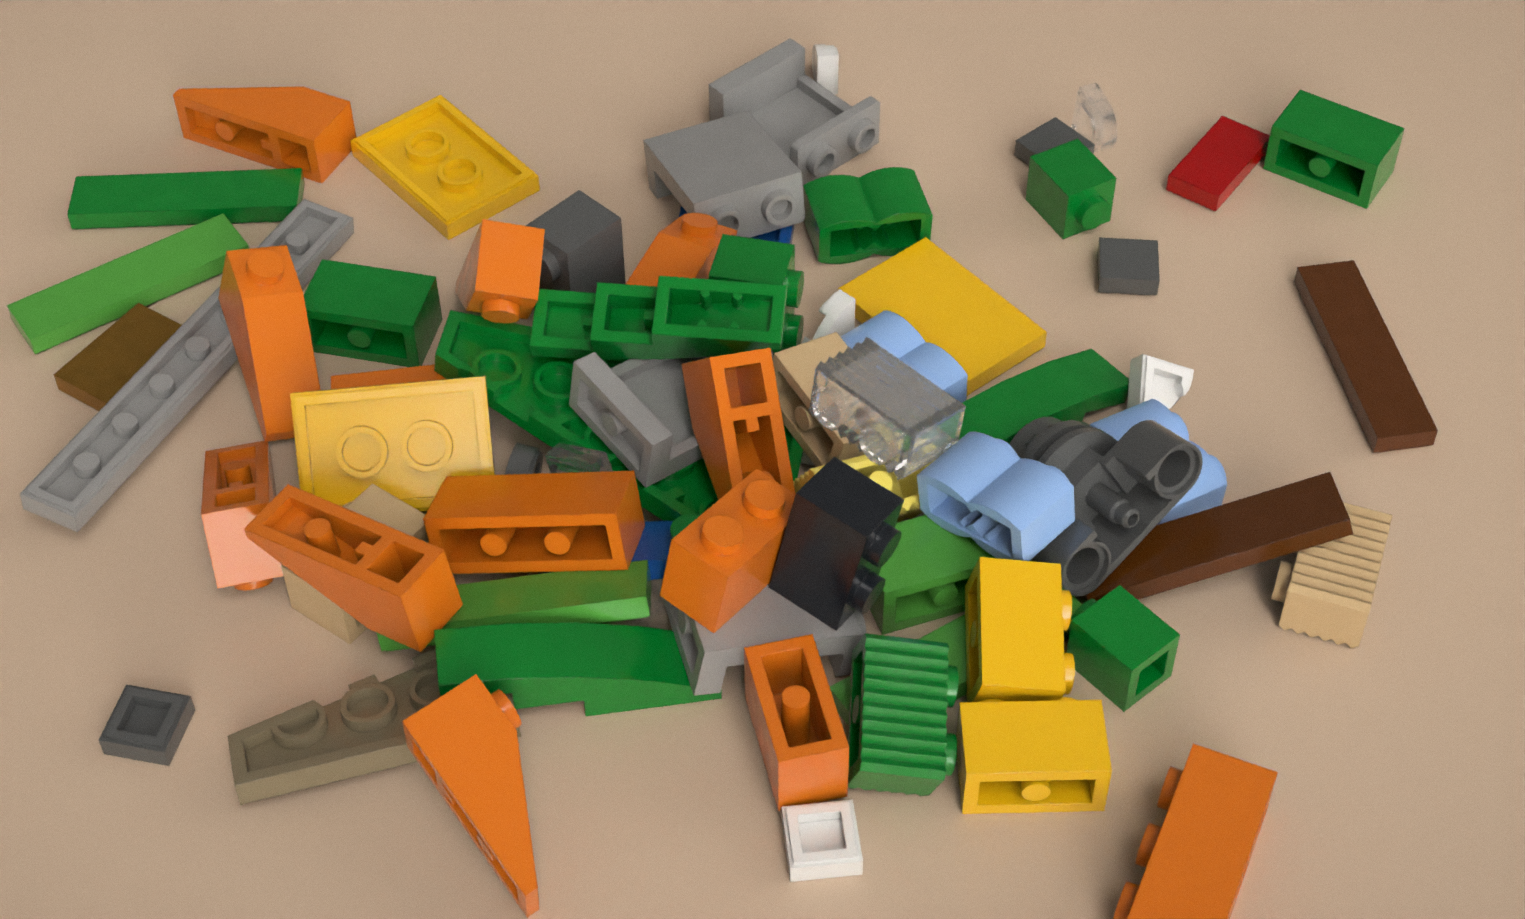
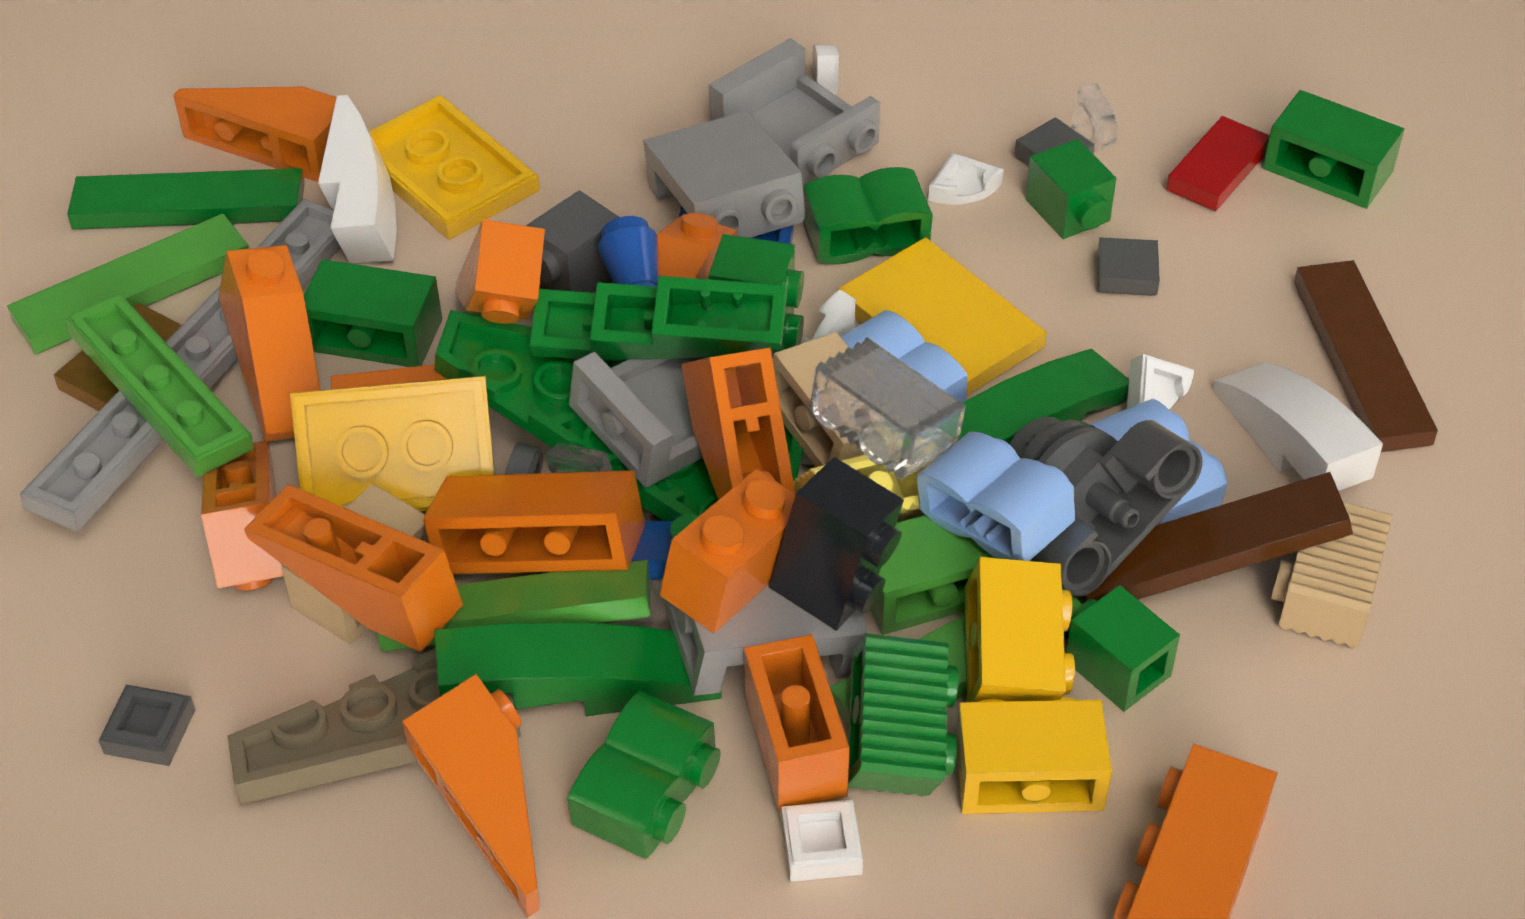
(159, 385): none -> bright green tile
(358, 188): none -> white slope
(630, 251): none -> blue cone
(643, 774): none -> green brick
(964, 181): none -> white tile
(1300, 424): none -> white slope

